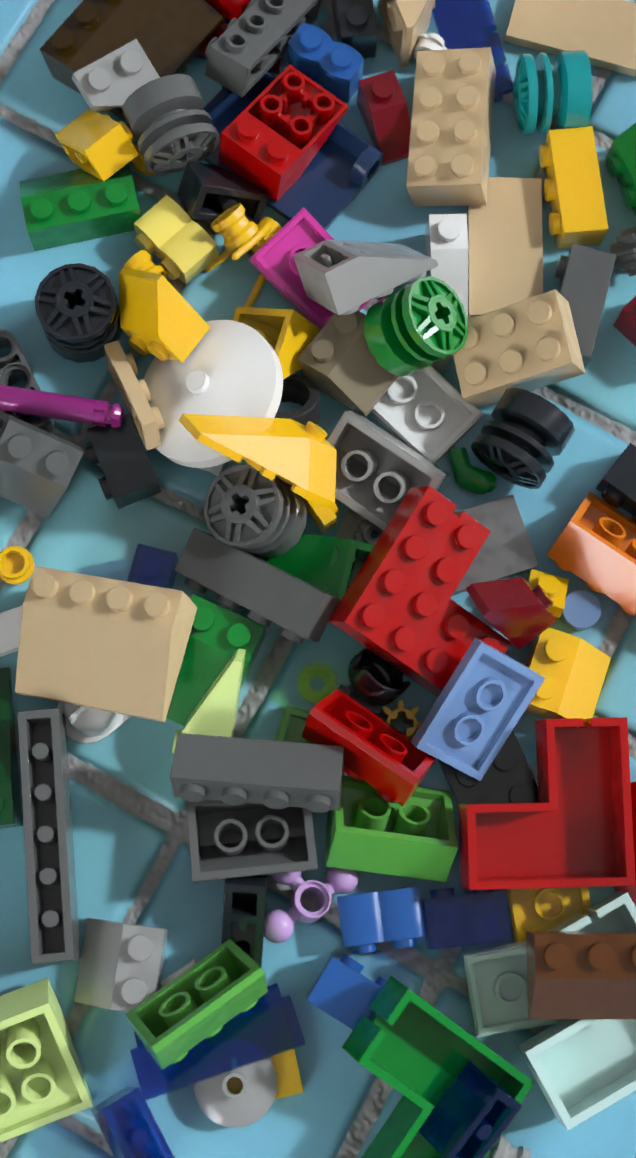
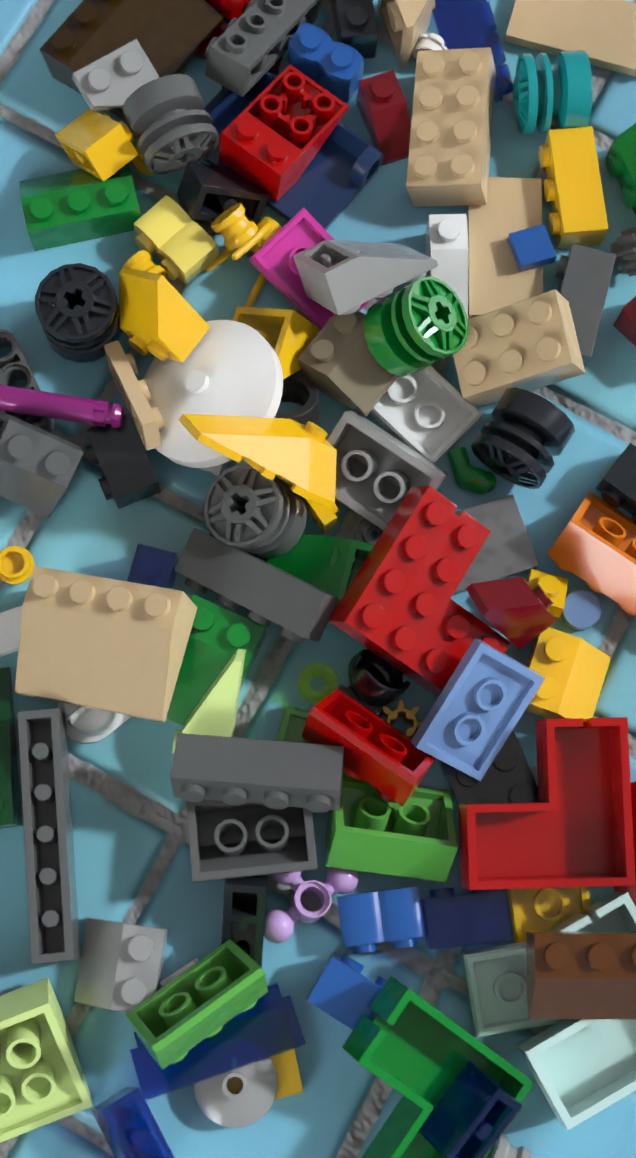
(531, 248): none -> blue tile

